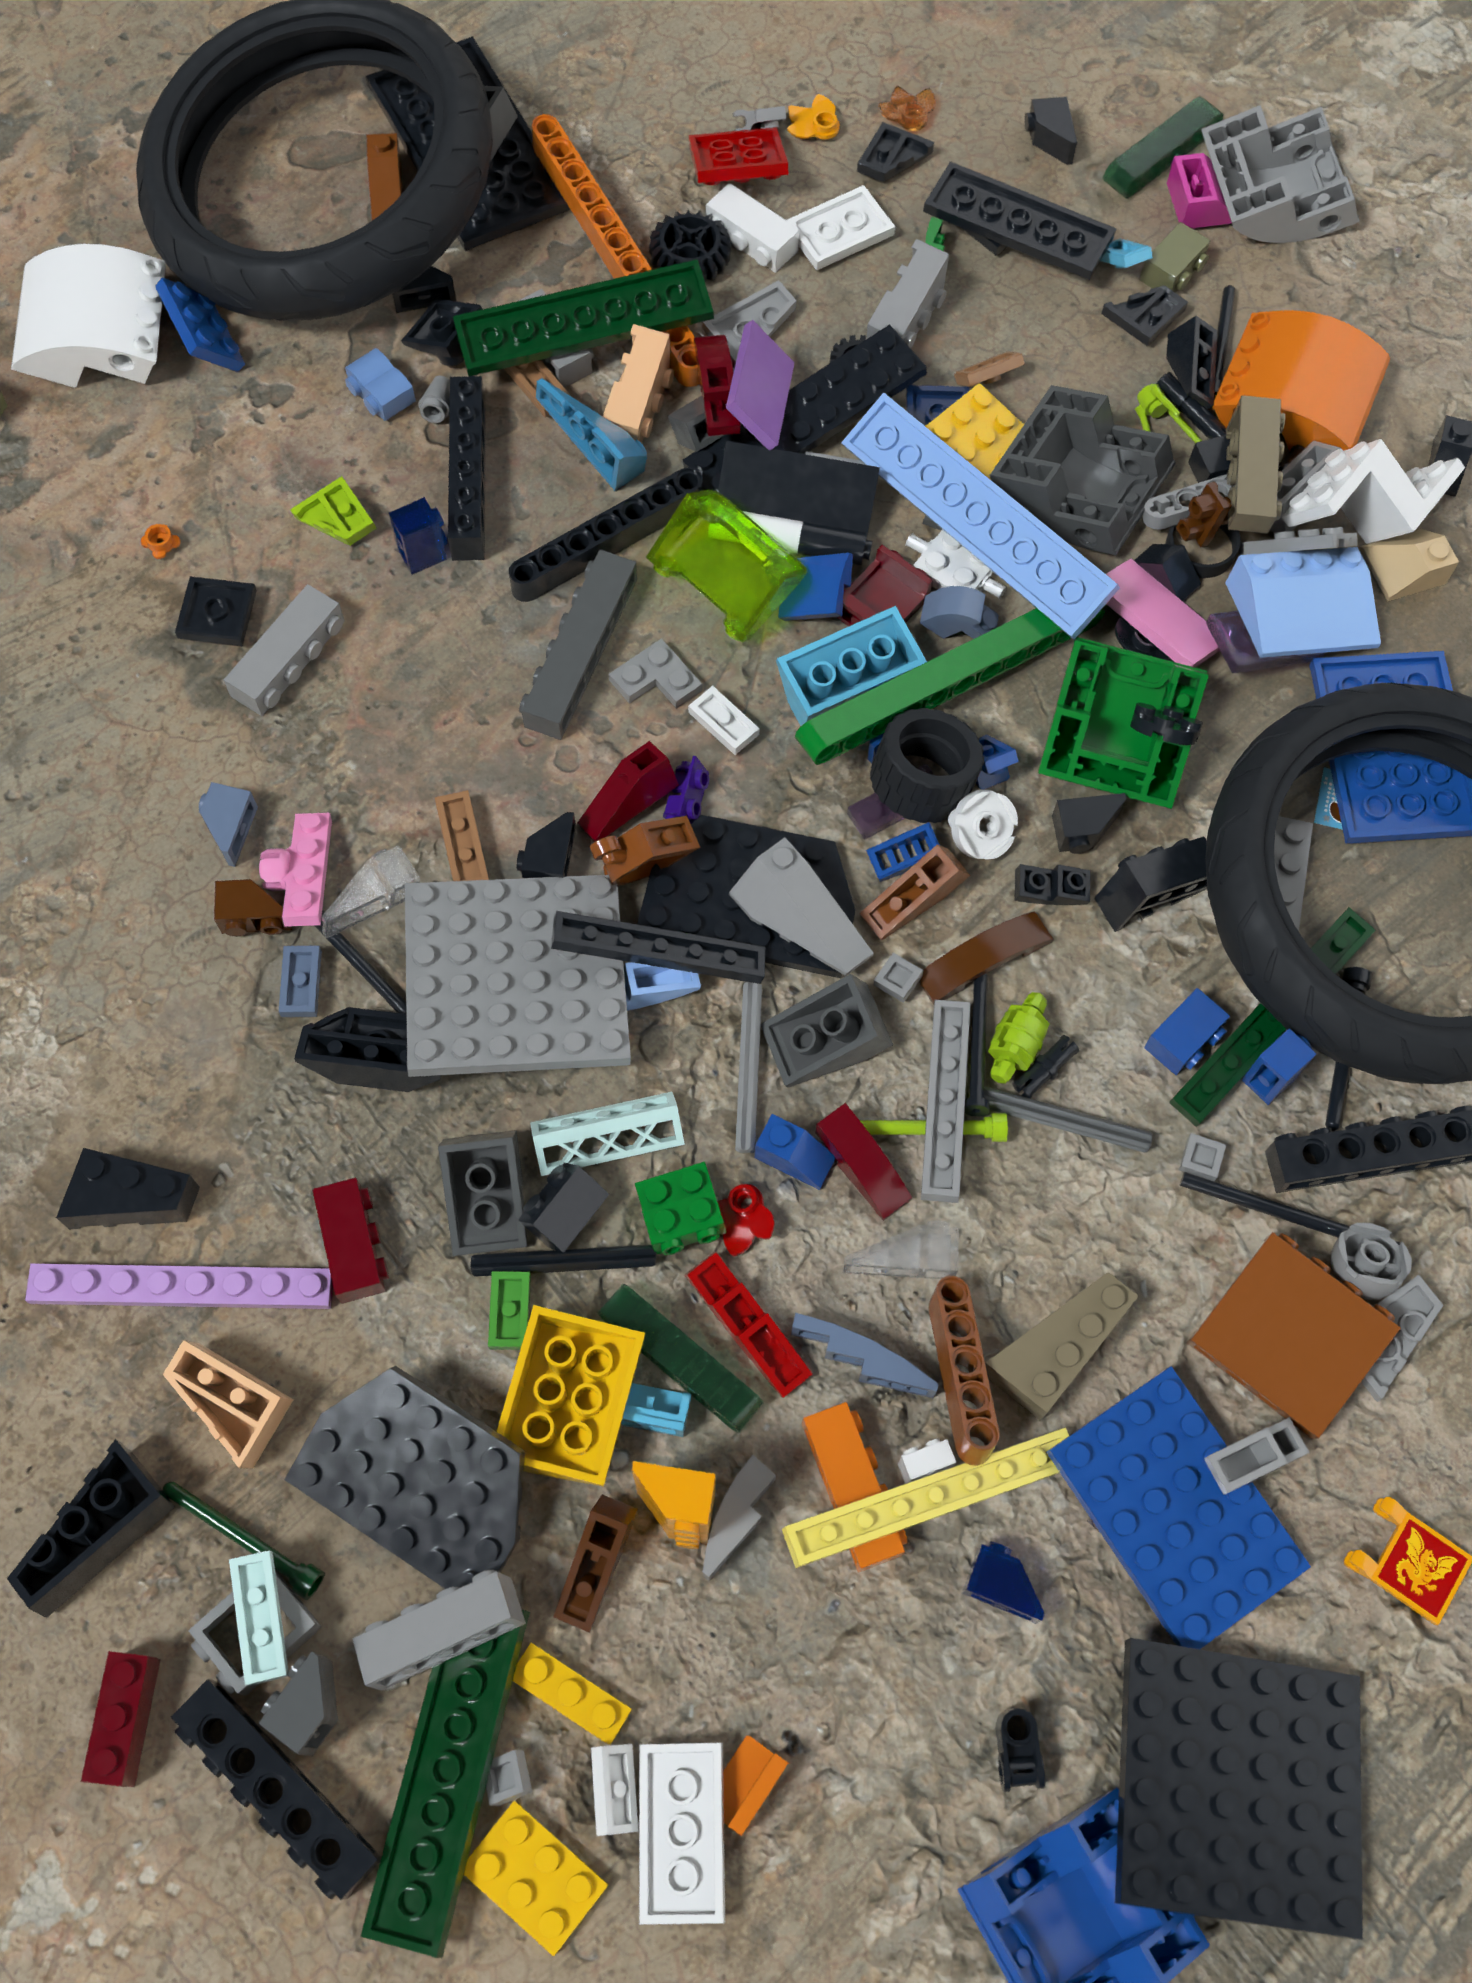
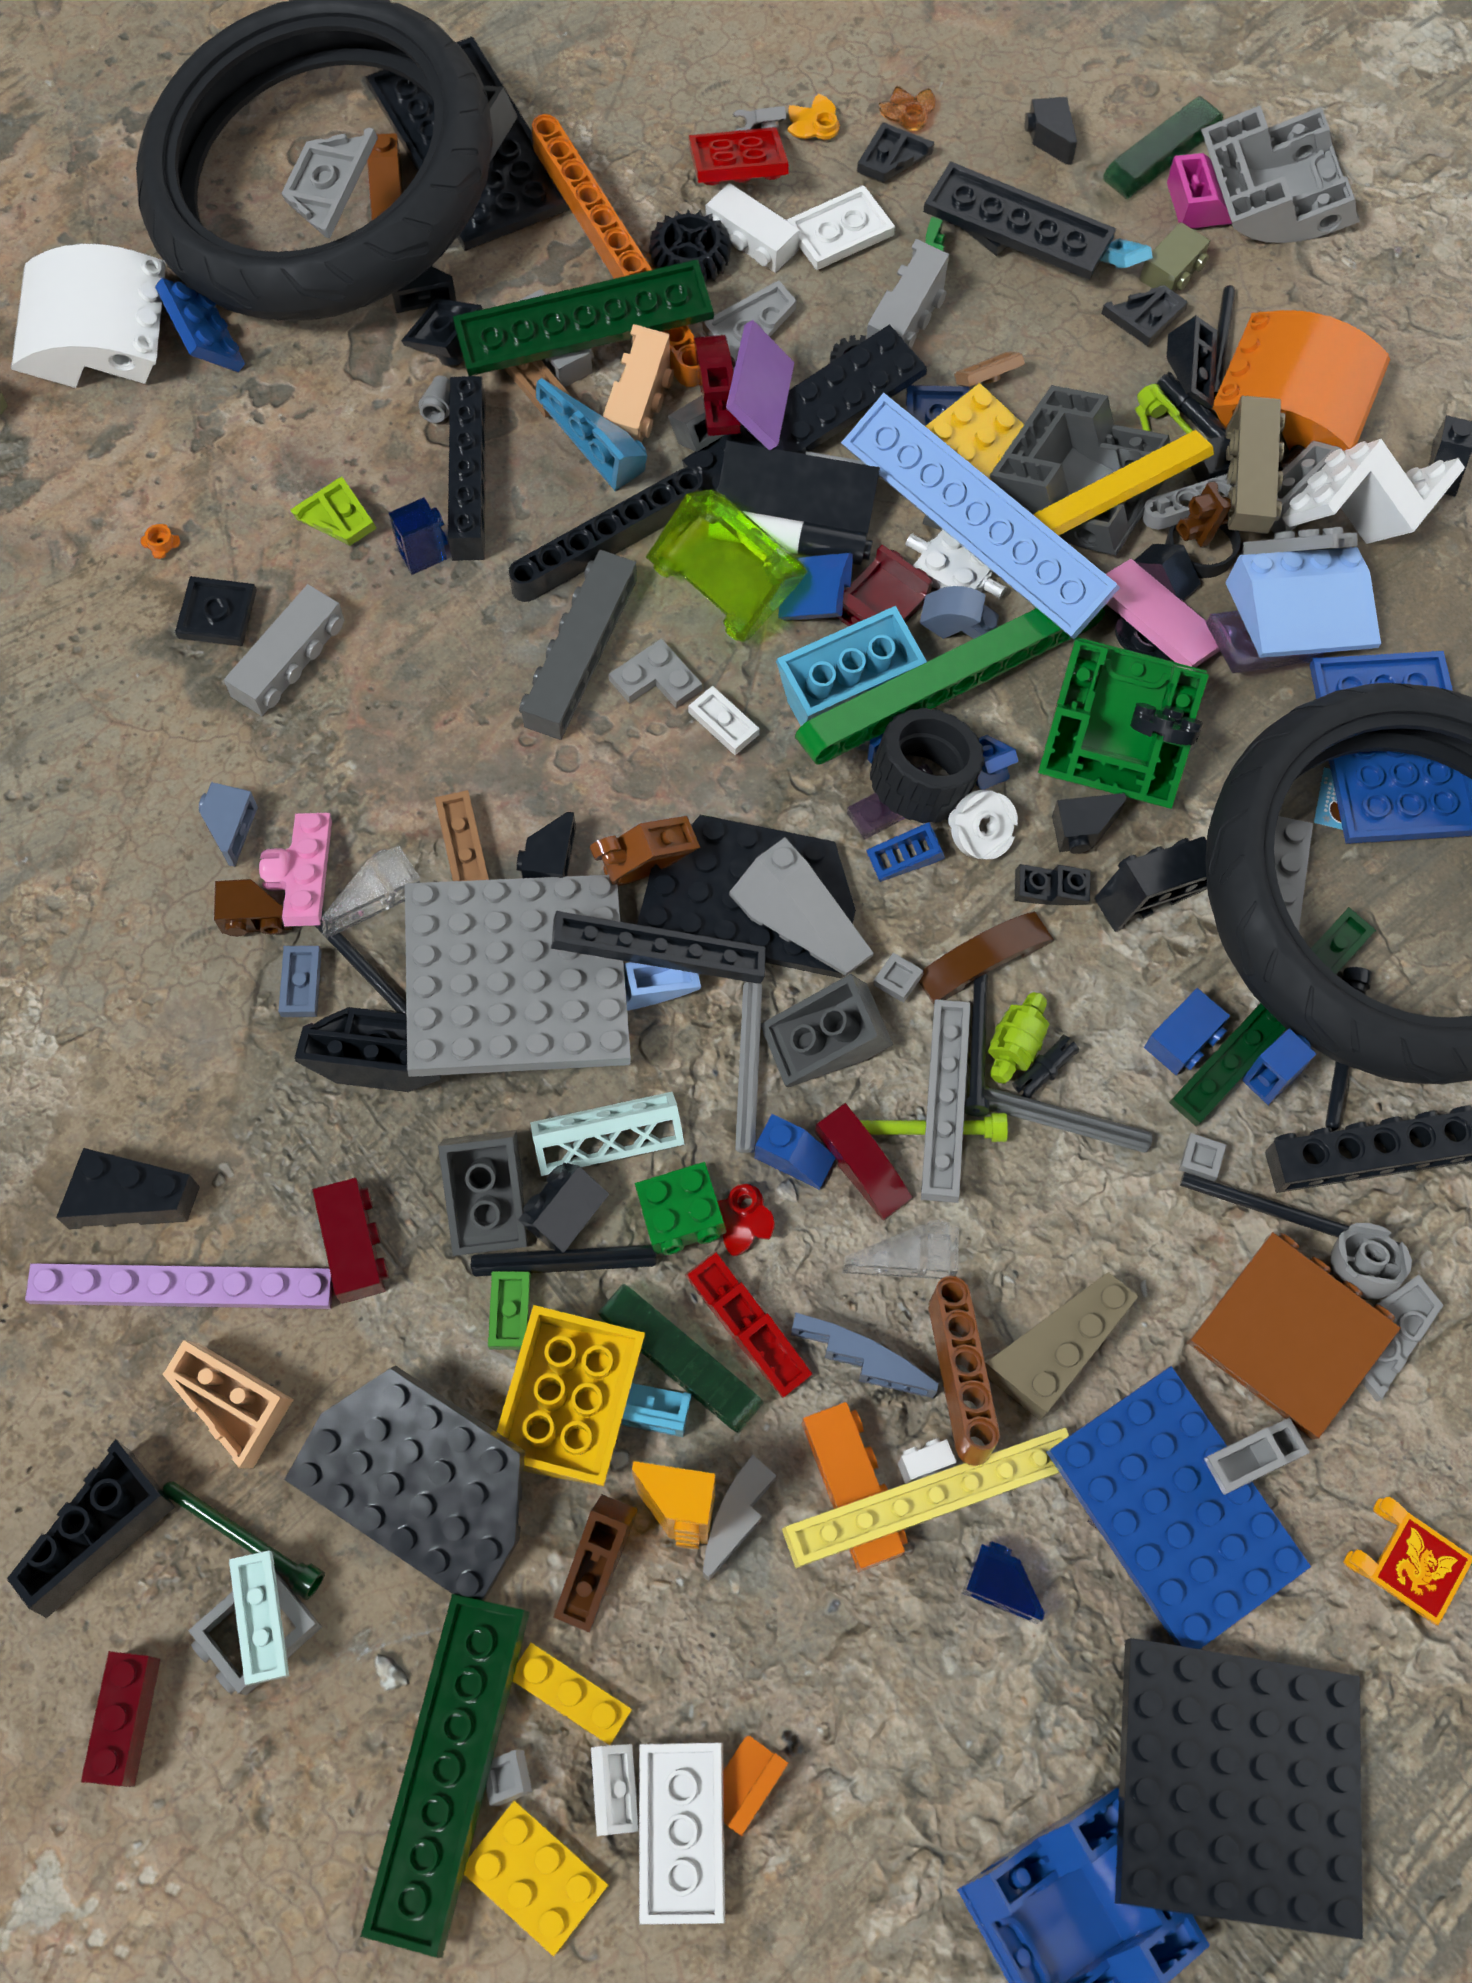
(306, 1706): dark grey slope -> none
(327, 177): none -> light grey wing
(356, 1856): black brick -> none
(379, 385): medium blue brick -> none
(438, 1629): light grey brick -> none
(630, 789): dark red slope -> none
(692, 782): dark purple hinge -> none
(915, 891): dark orange slope -> none
(1019, 1753): black piece -> none
(1126, 483): none -> yellow tile
(1410, 562): tan slope -> none

